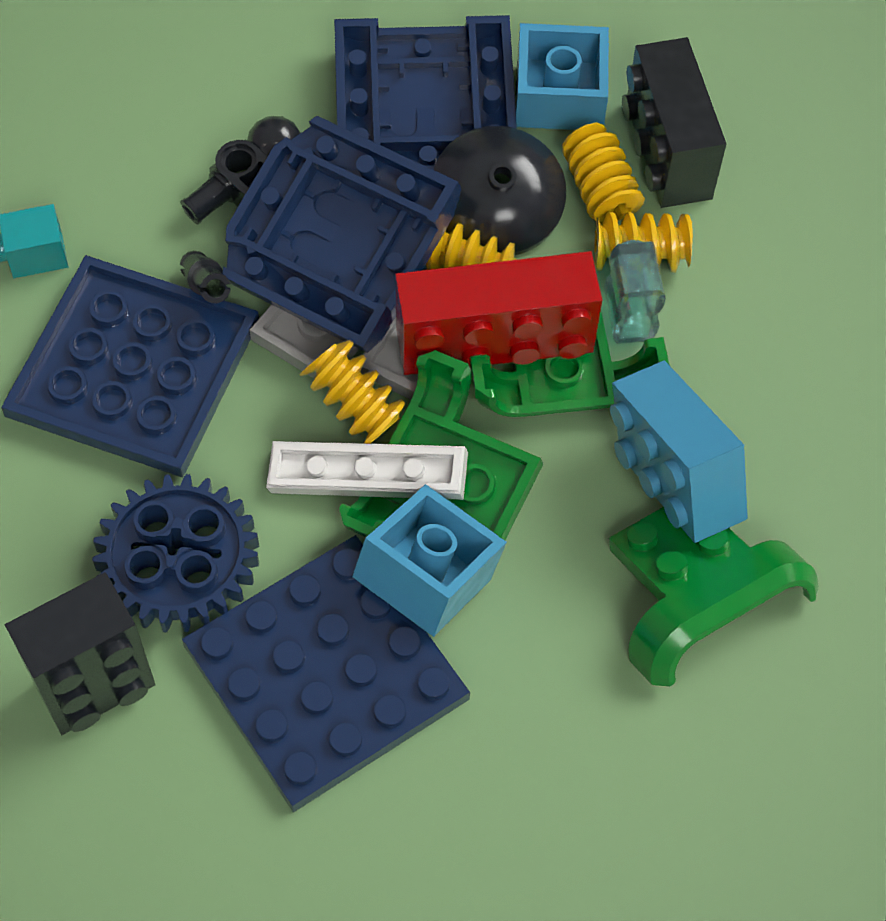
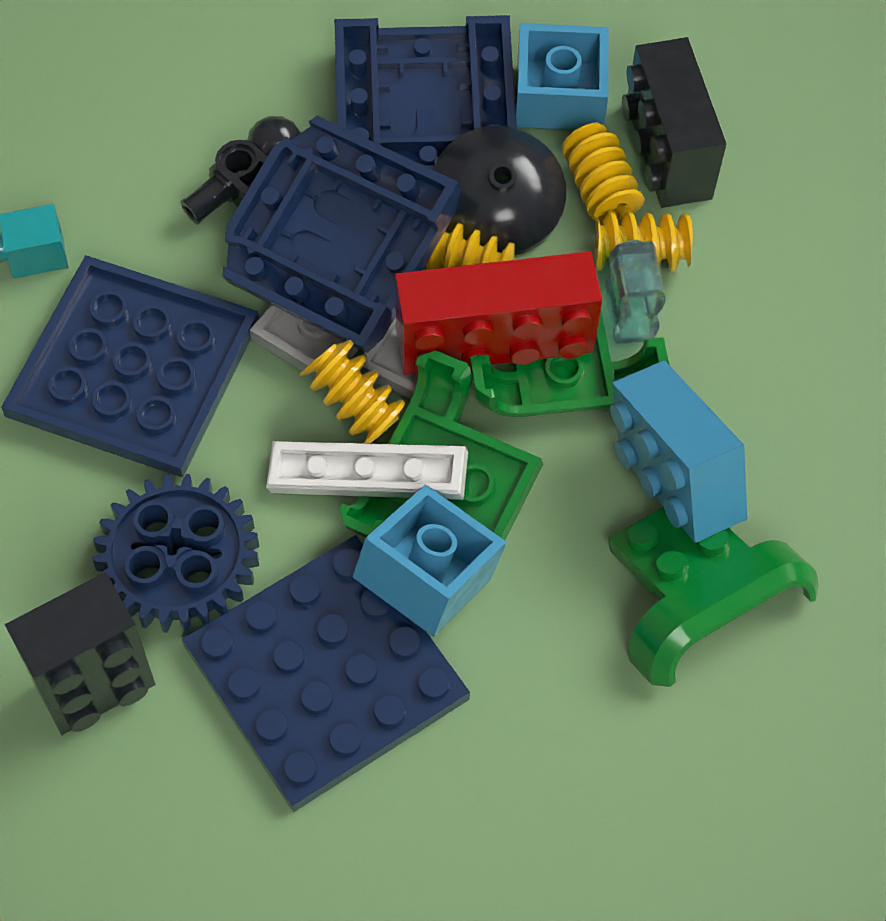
(205, 276): black pin -> none

